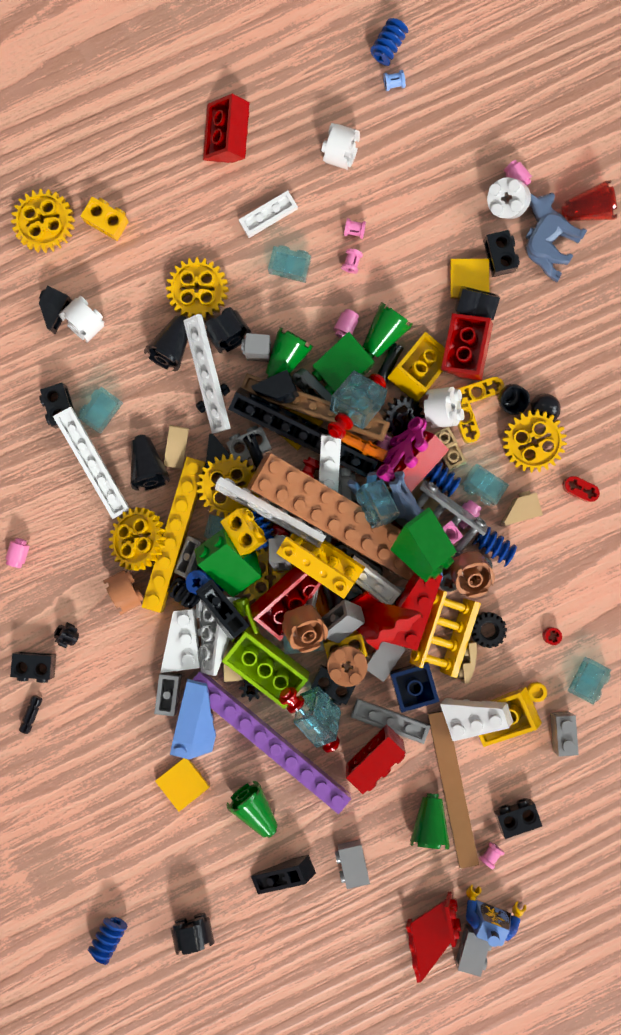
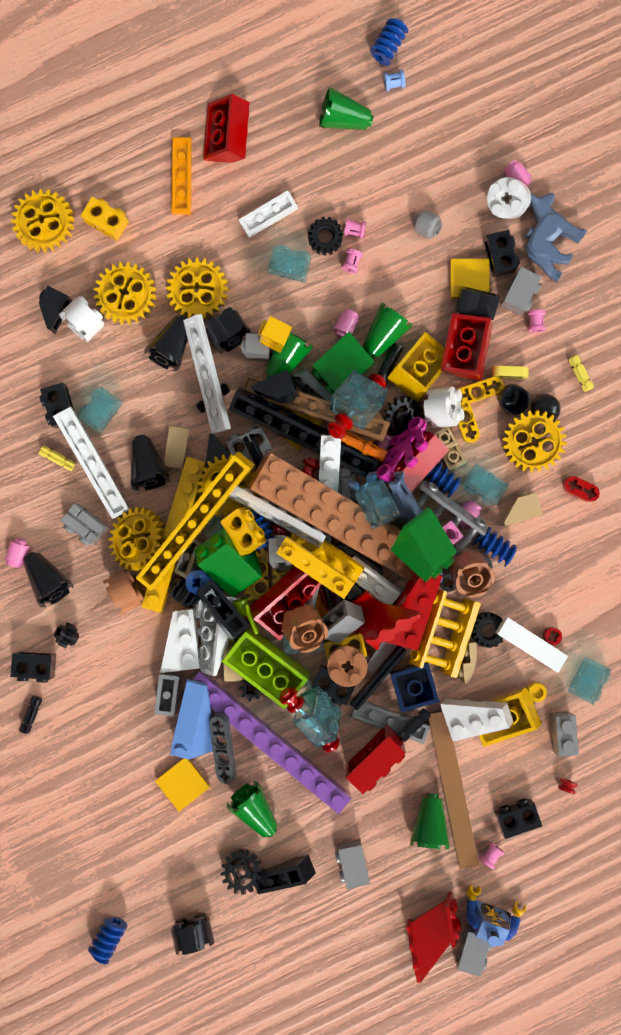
(46, 580): none -> black cone
(57, 458): none -> light yellow axle
(84, 524): none -> light grey brick
(108, 288): none -> yellow gear
(181, 175): none -> light orange tile
(195, 520): none -> yellow brick
(225, 748): none -> dark grey beam
(244, 864): none -> black gear
(274, 333): none -> yellow brick
(325, 224): none -> black tyre
(340, 146): white brick -> none
(343, 112): none -> green cone
(378, 677): none -> black axle
(414, 724): none -> black axle
(427, 224): none -> light grey head
(510, 372): none -> light yellow beam
(521, 291): none -> light grey brick
(531, 644): none -> white tile
(536, 321): none -> bright pink bush
(567, 786): none -> red bush
(581, 373): none -> light yellow axle
(592, 204): clear red cone -> none

